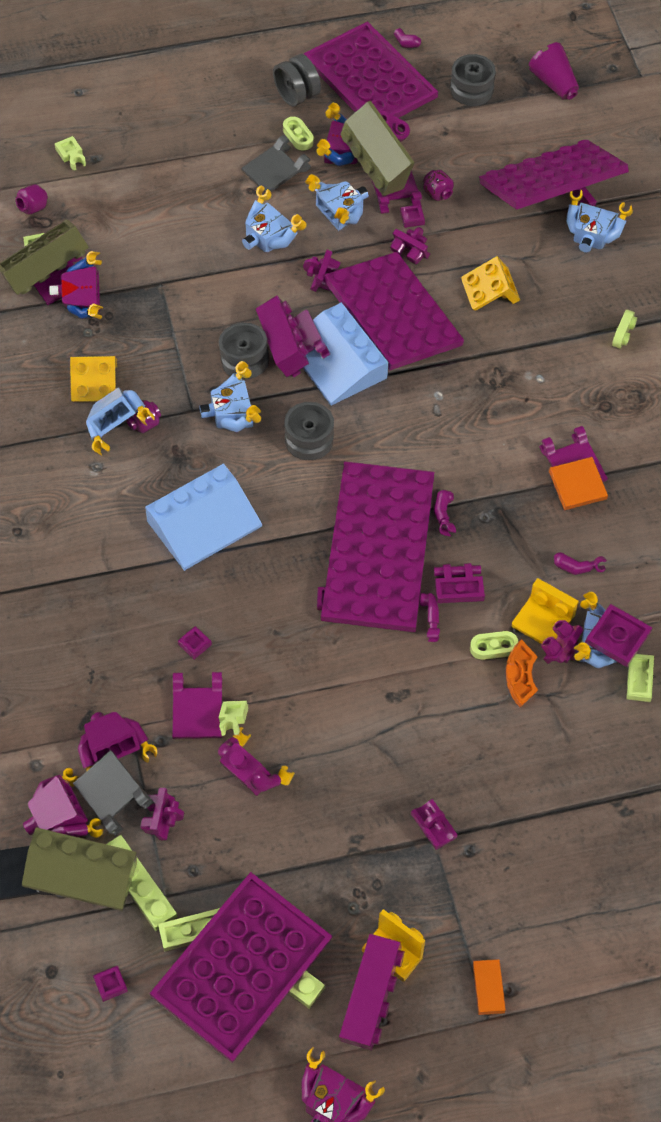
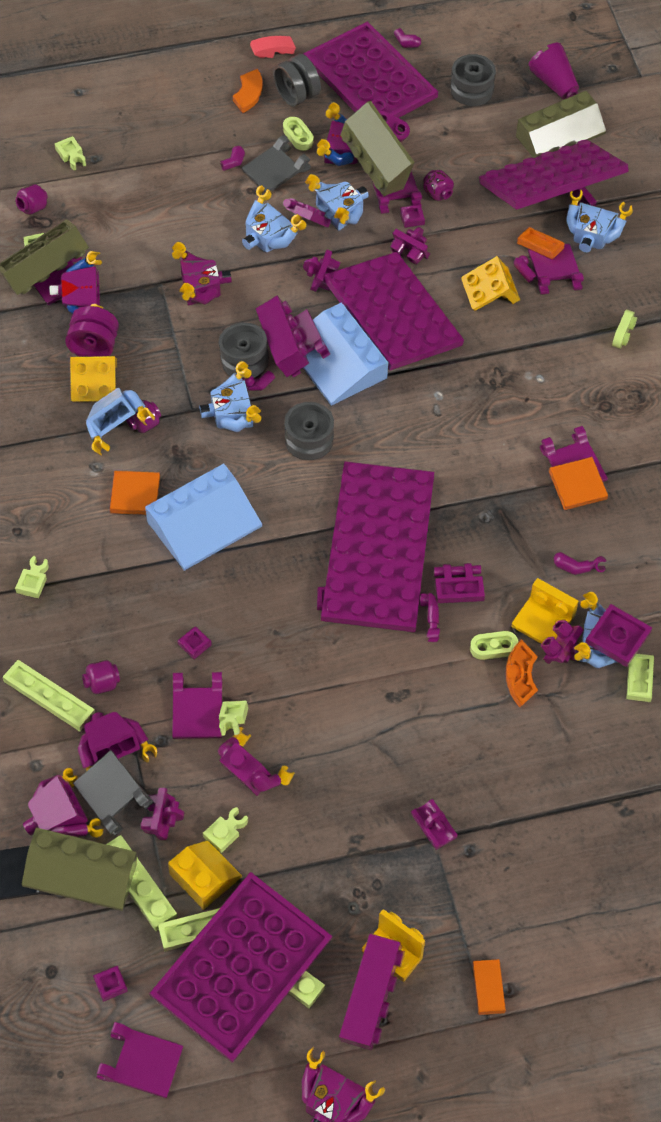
(33, 580): none -> yellowish green plate
(48, 695): none -> yellowish green plate
(92, 332): none -> magenta wheel
(101, 677): none -> magenta head
(134, 491): none -> orange tile
(144, 1062): none -> magenta flag
(199, 276): none -> magenta torso
(203, 872): none -> yellow slope
(223, 831): none -> yellowish green plate
(235, 159): none -> magenta arm
(250, 91): none -> orange tile
(259, 384): none -> magenta arm
(267, 46): none -> coral slope
(306, 211): none -> magenta plate
(442, 500): magenta arm -> none
(520, 264): none -> magenta arm
(540, 243): none -> orange tile
(561, 125): none -> slope
(561, 267): none -> magenta flag

